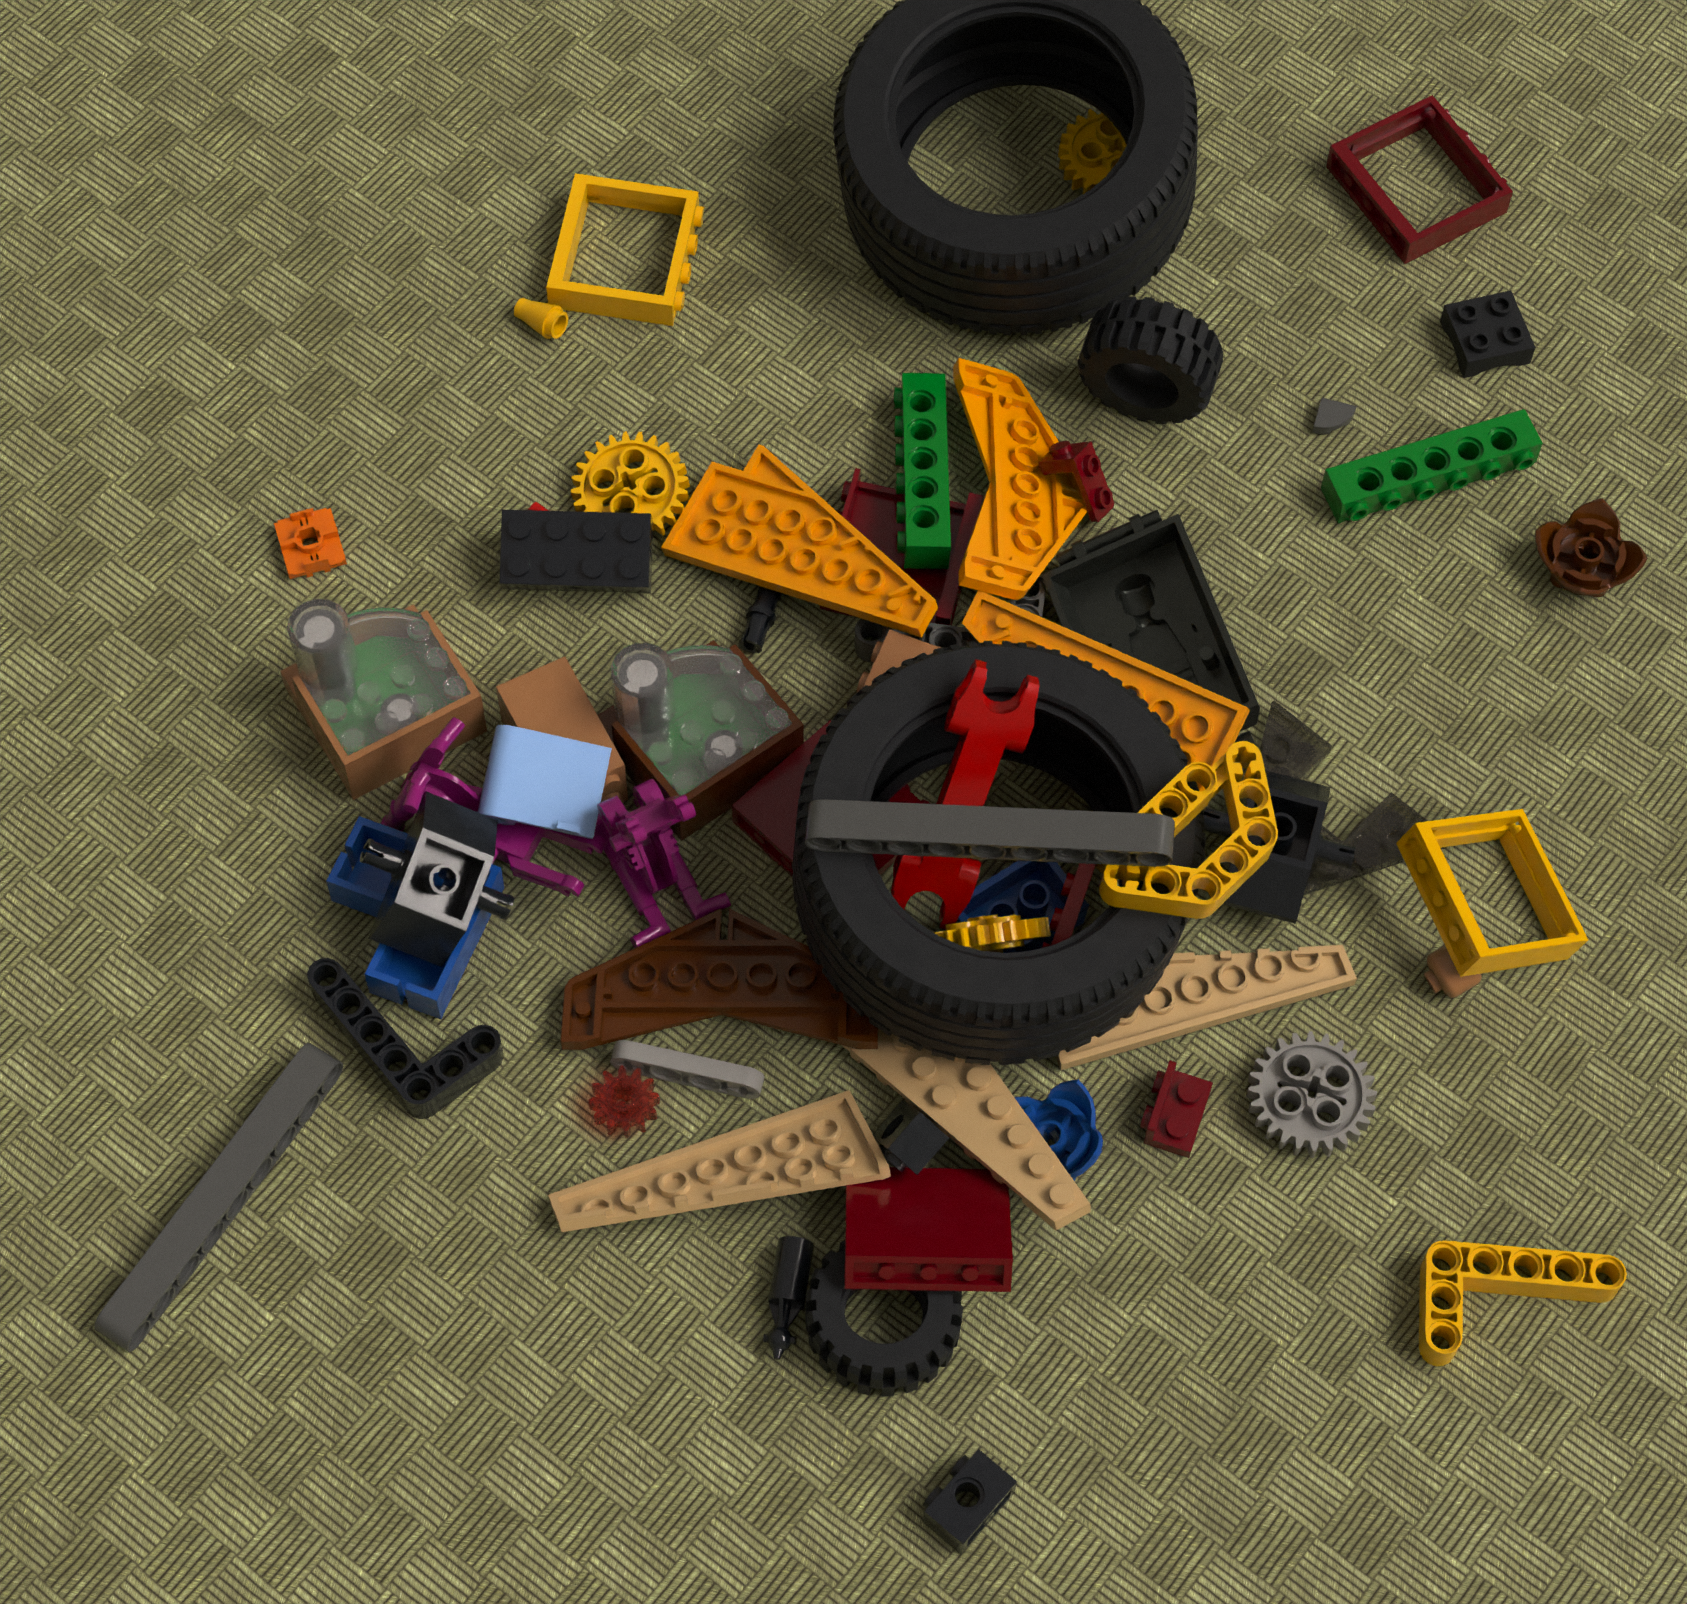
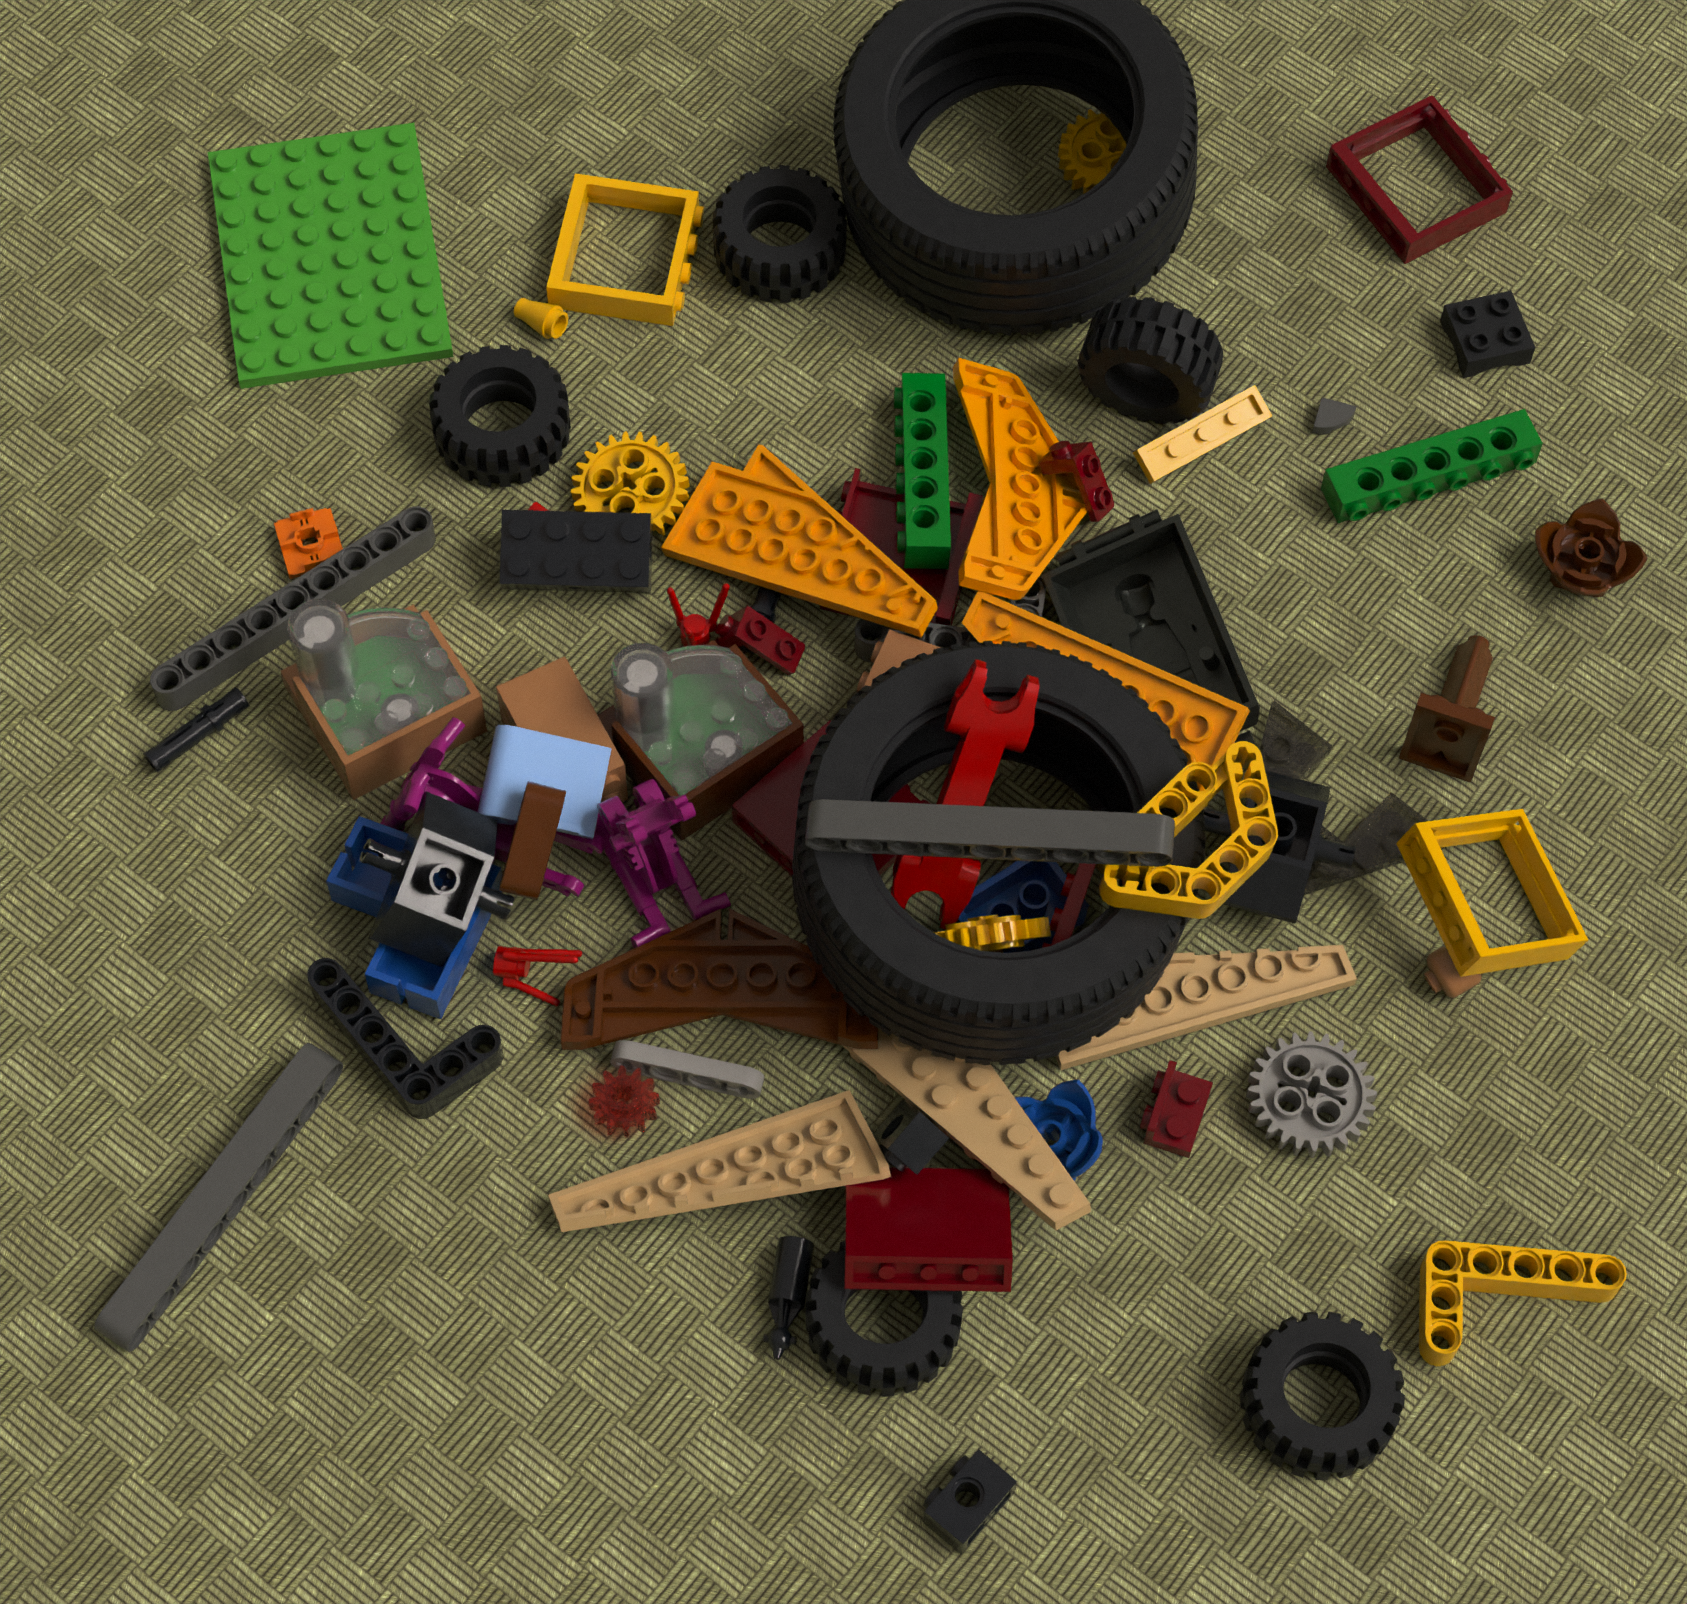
(202, 725): none -> black pin
(276, 608): none -> dark grey beam
(328, 255): none -> bright green plate
(490, 378): none -> black tyre
(515, 963): none -> red plant
(532, 840): none -> reddish brown beam
(694, 627): none -> red plant
(761, 637): none -> dark red bracket
(779, 197): none -> black tyre
(1202, 434): none -> yellow plate
(1349, 1352): none -> black tyre
(1448, 728): none -> reddish brown piece

